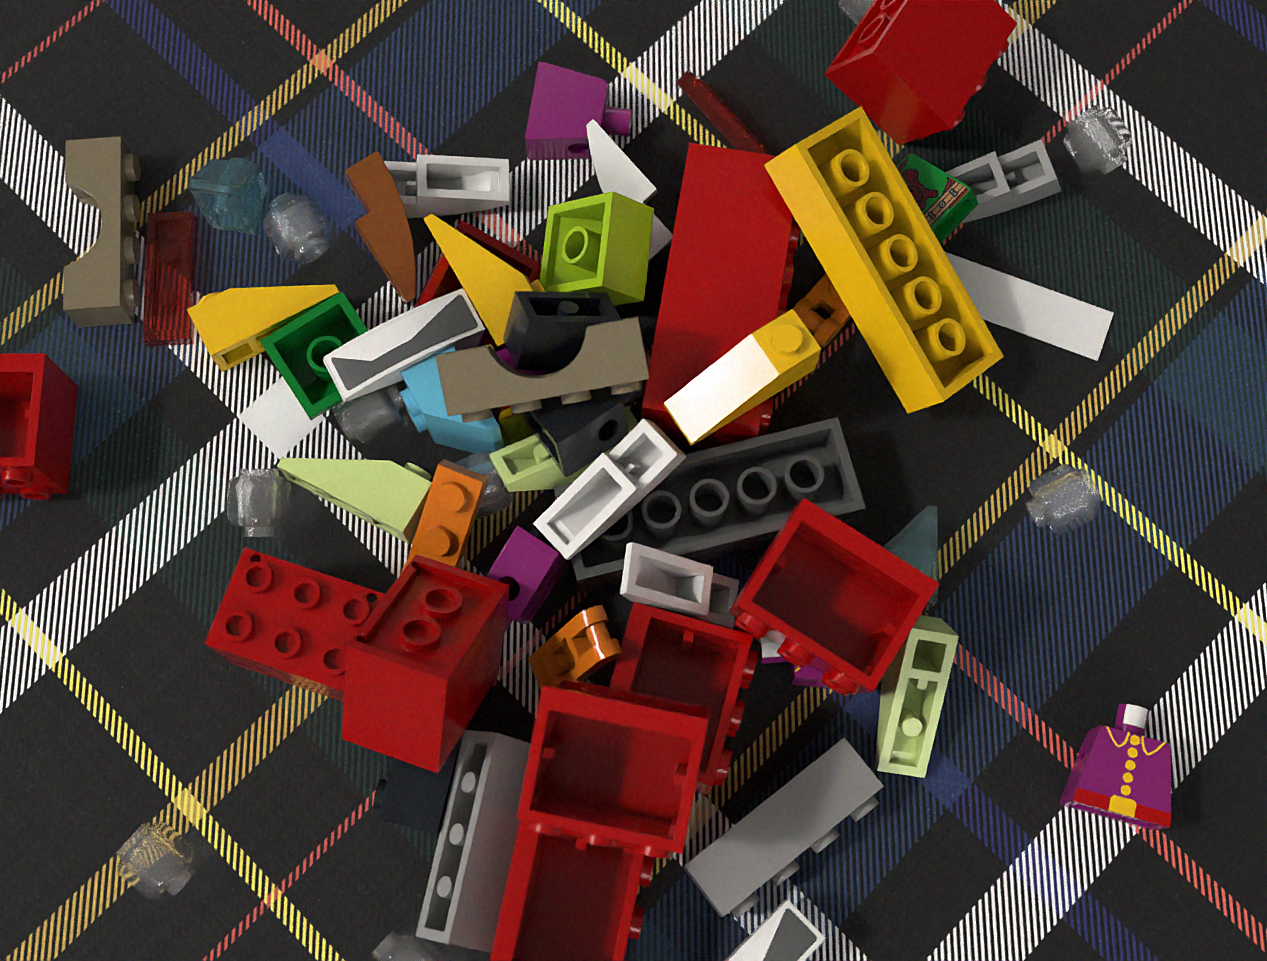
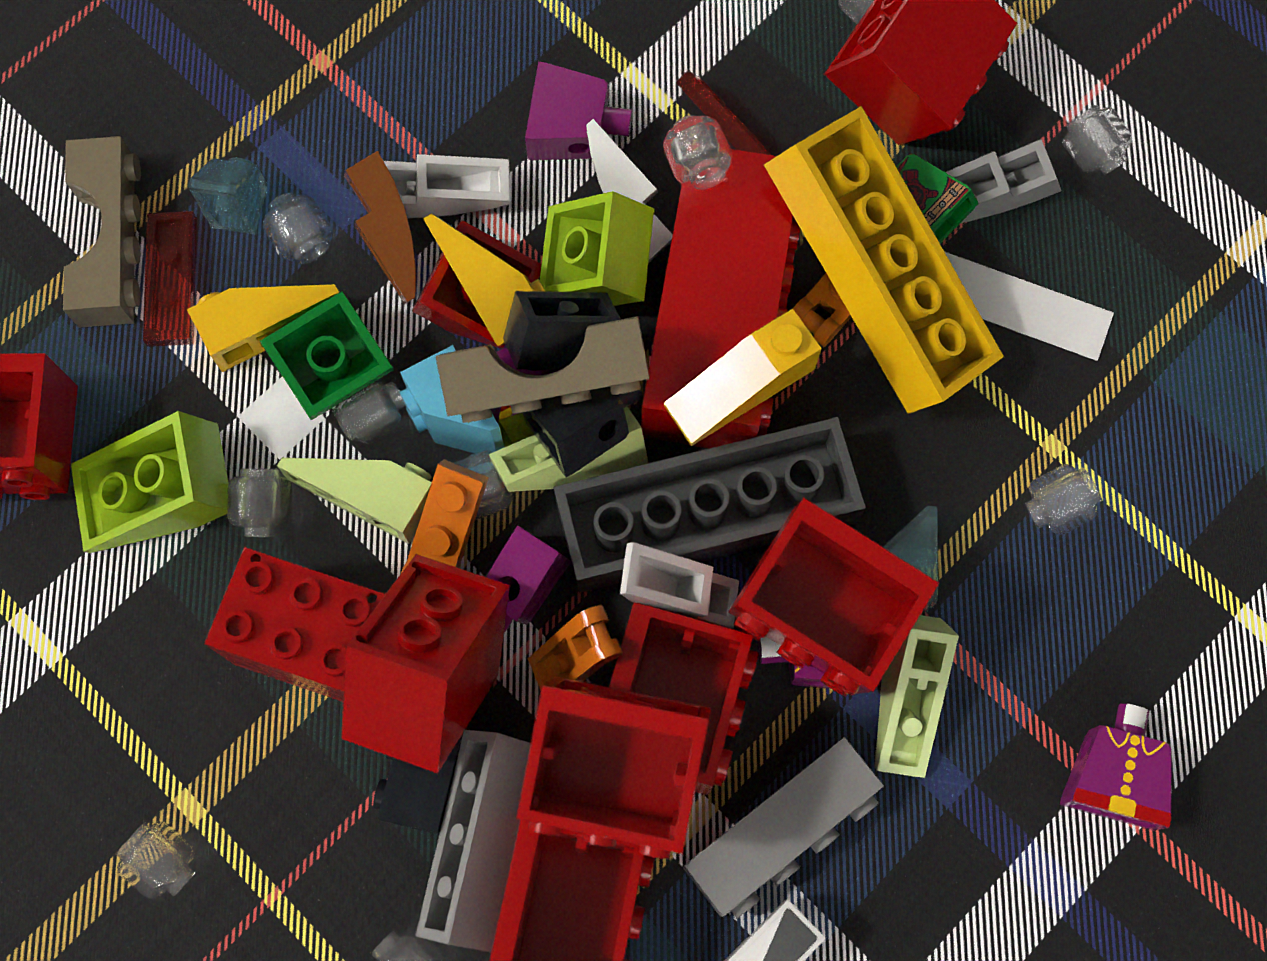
(151, 483): none -> lime slope
(401, 342): slope -> none
(609, 488): white slope -> none
(698, 151): none -> clear head

